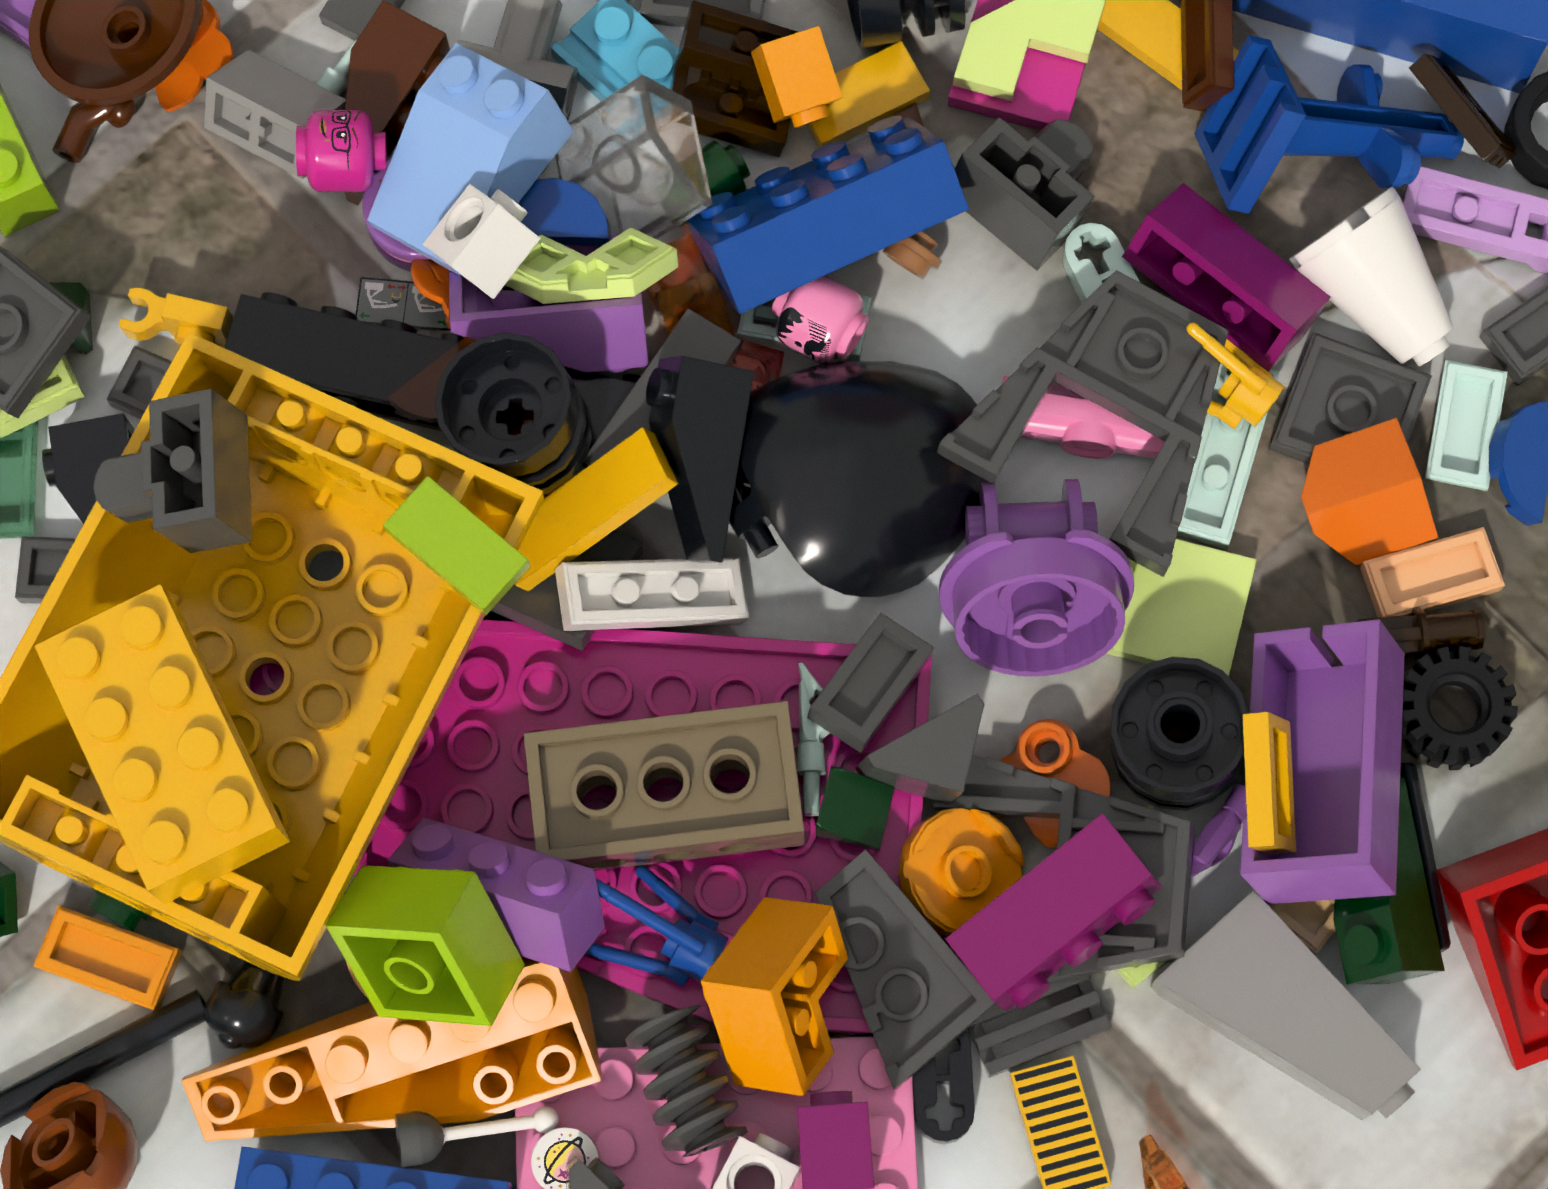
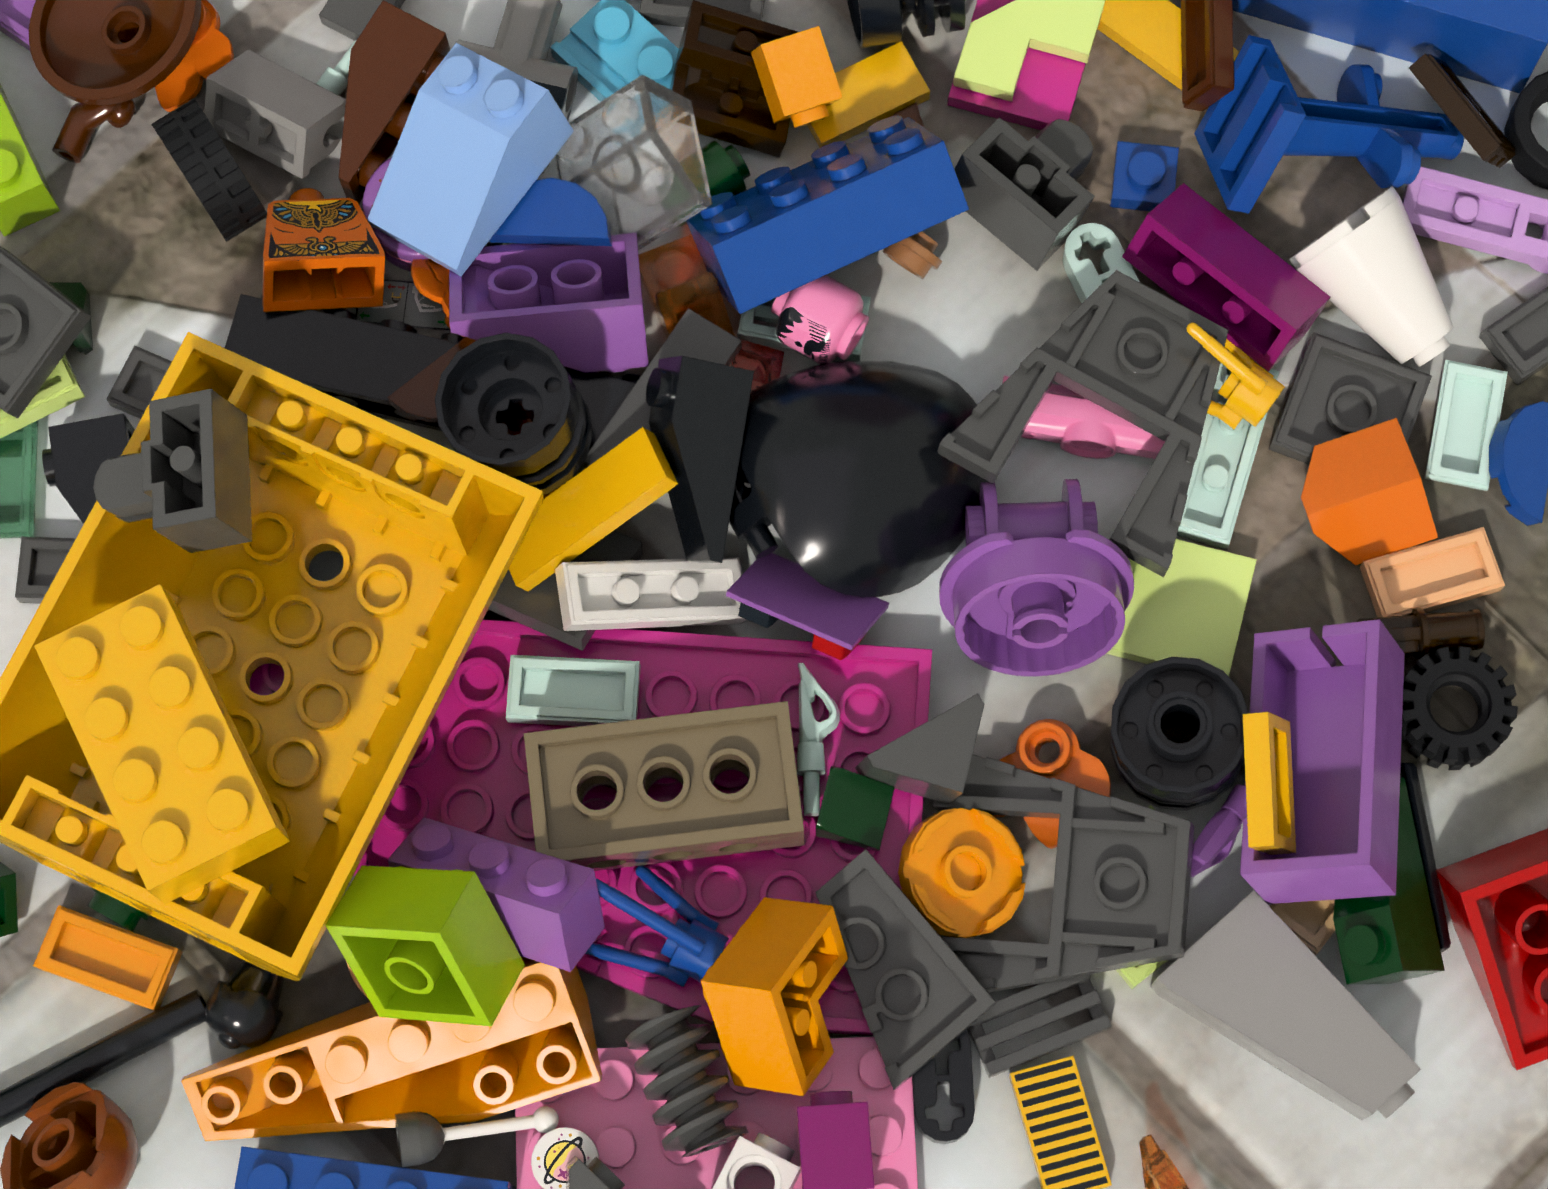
(177, 316): yellow plate -> none
(210, 169): none -> black tyre
(320, 255): none -> orange torso
(340, 151): dark pink head -> none
(456, 545): lime tile -> none
(483, 238): white brick -> none
(571, 690): none -> light aqua tile
(612, 271): yellowish green tile -> none
(784, 591): none -> medium lavender piece
(870, 682): dark grey tile -> none
(1055, 915): magenta brick -> none
(1143, 175): none -> blue plate

